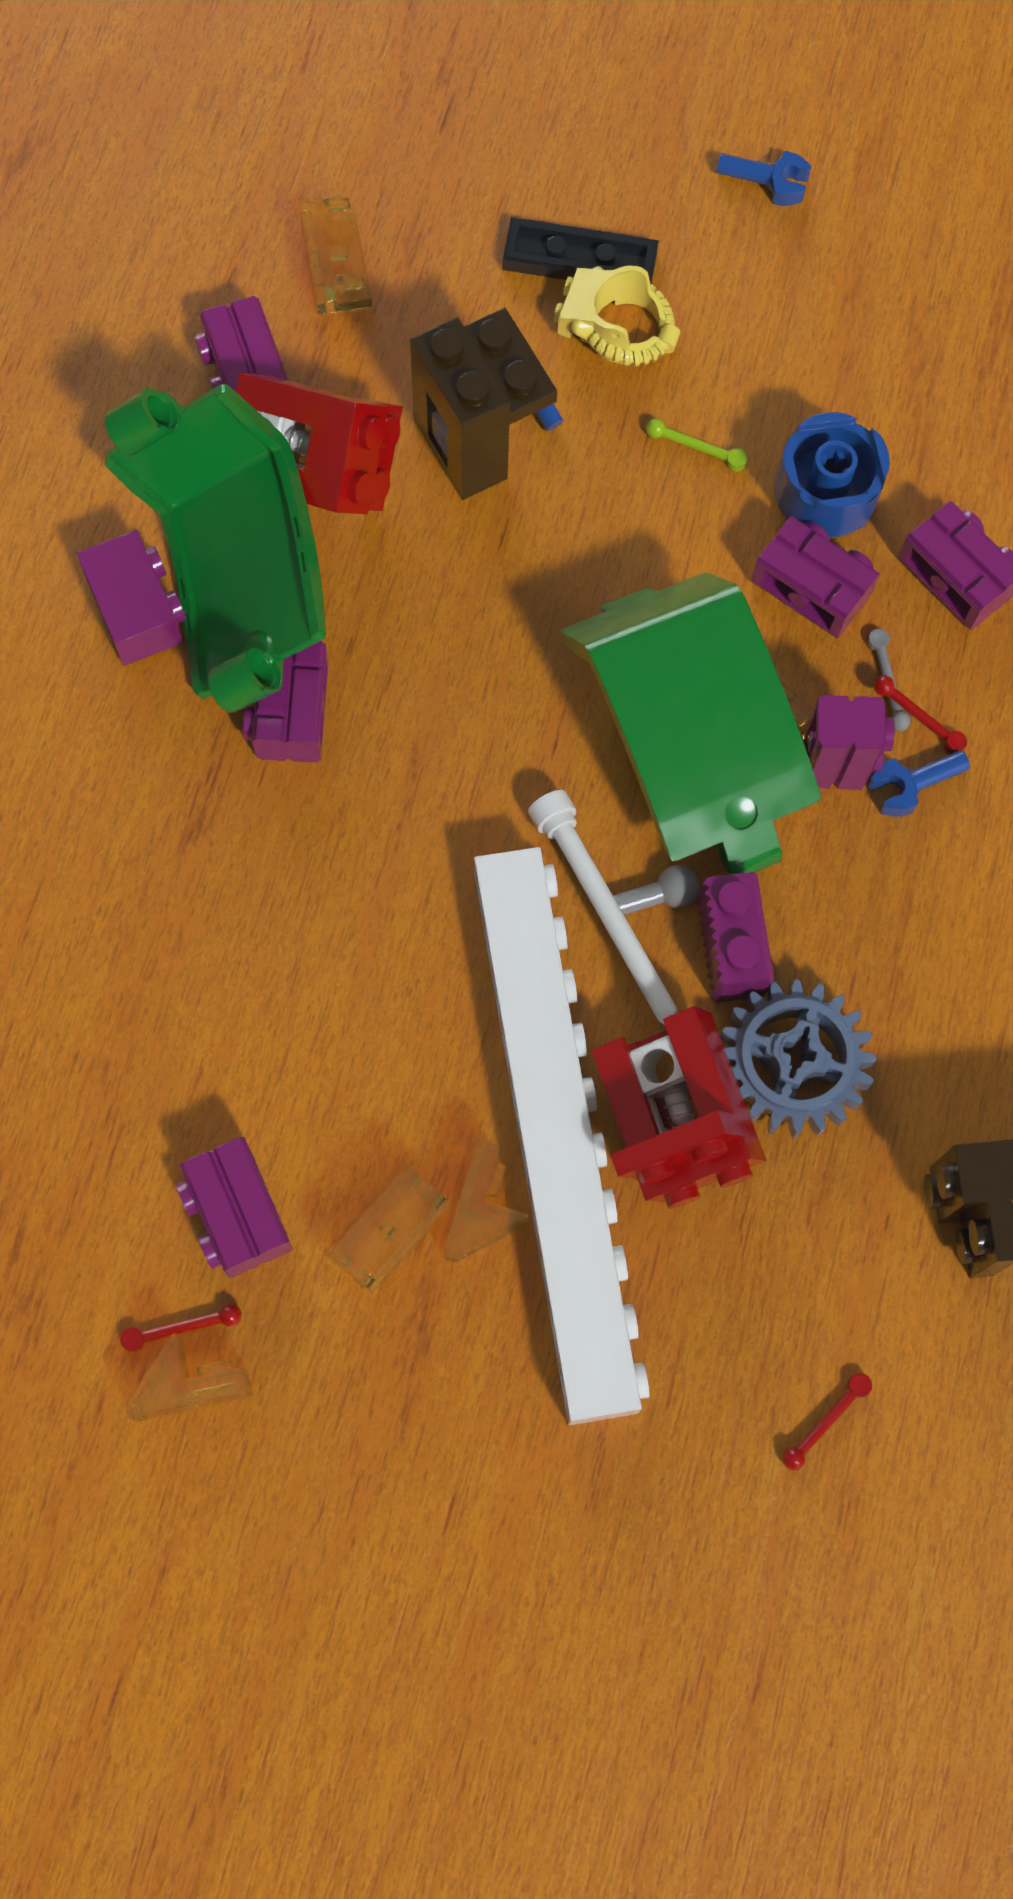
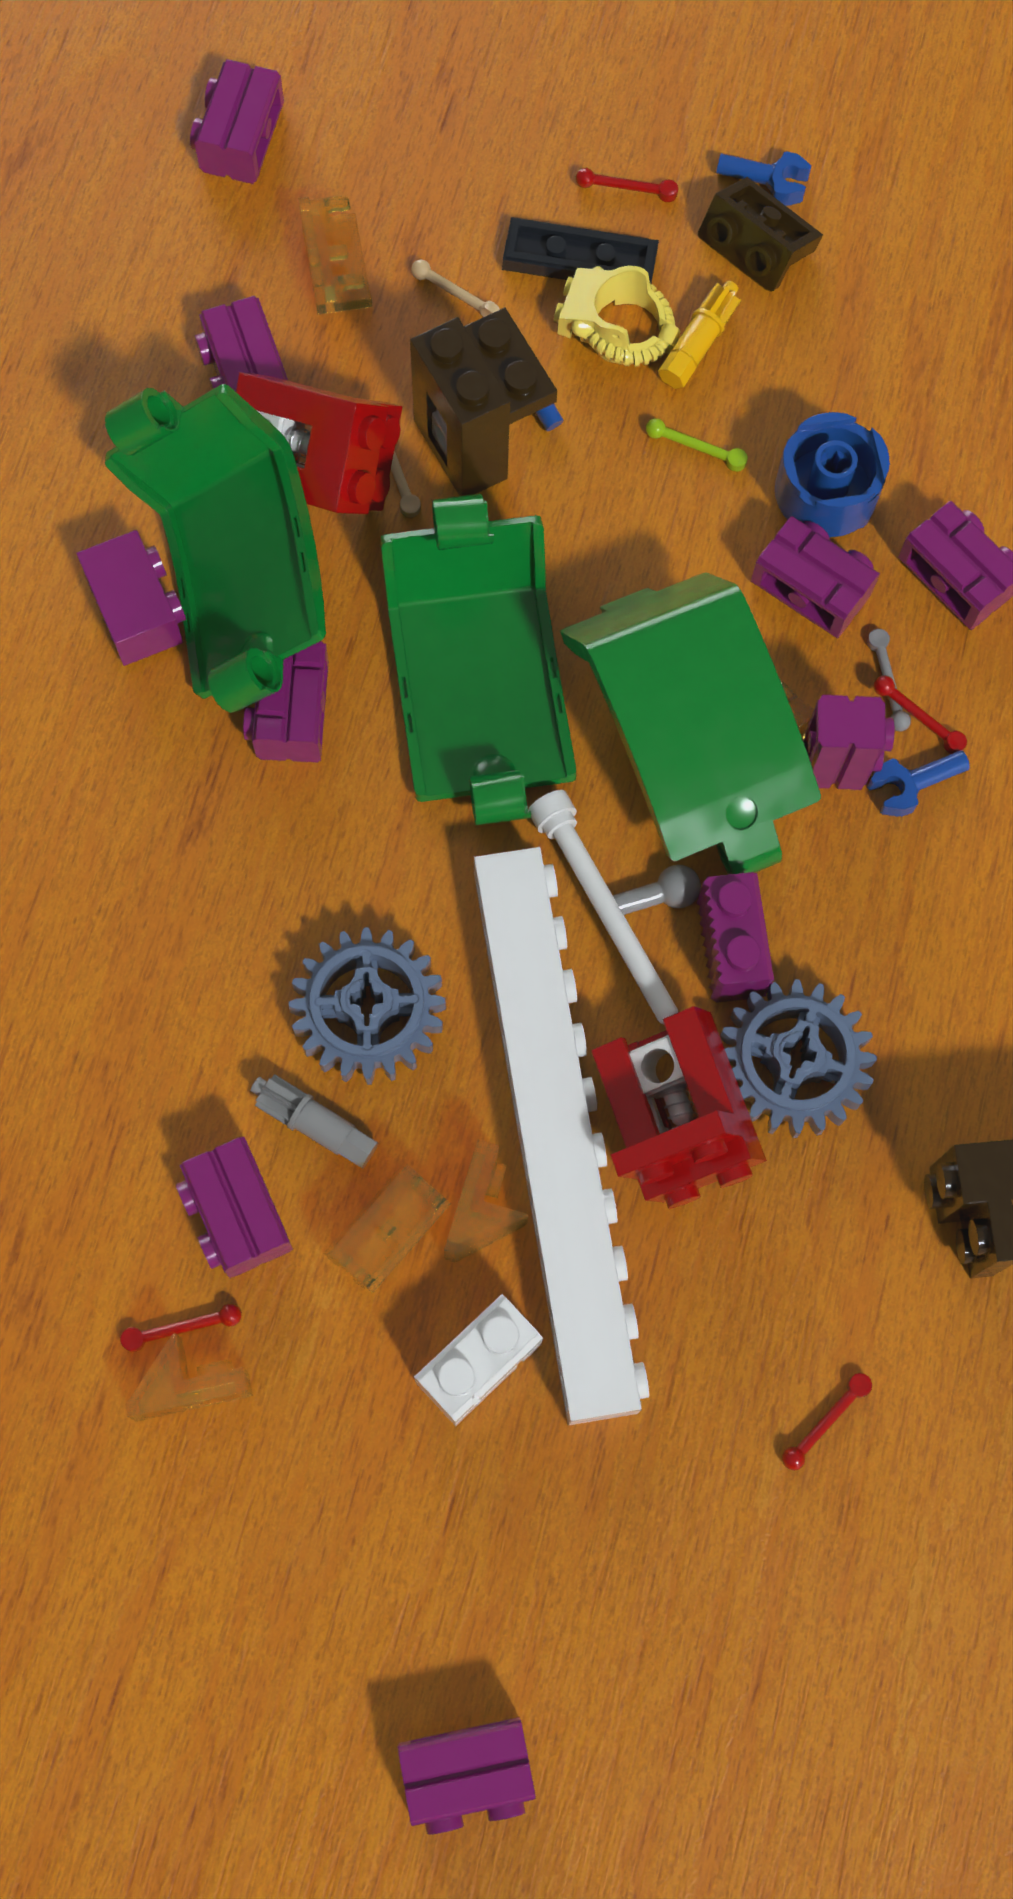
(237, 121): none -> magenta brick
(313, 1119): none -> light grey piece
(388, 1007): none -> sand blue gear
(409, 504): none -> tan hinge
(422, 270): none -> tan hinge
(466, 1774): none -> magenta brick
(477, 659): none -> green panel
(478, 1359): none -> white brick
(666, 190): none -> red hinge
(700, 334): none -> yellow piece
(757, 232): none -> dark brown bracket

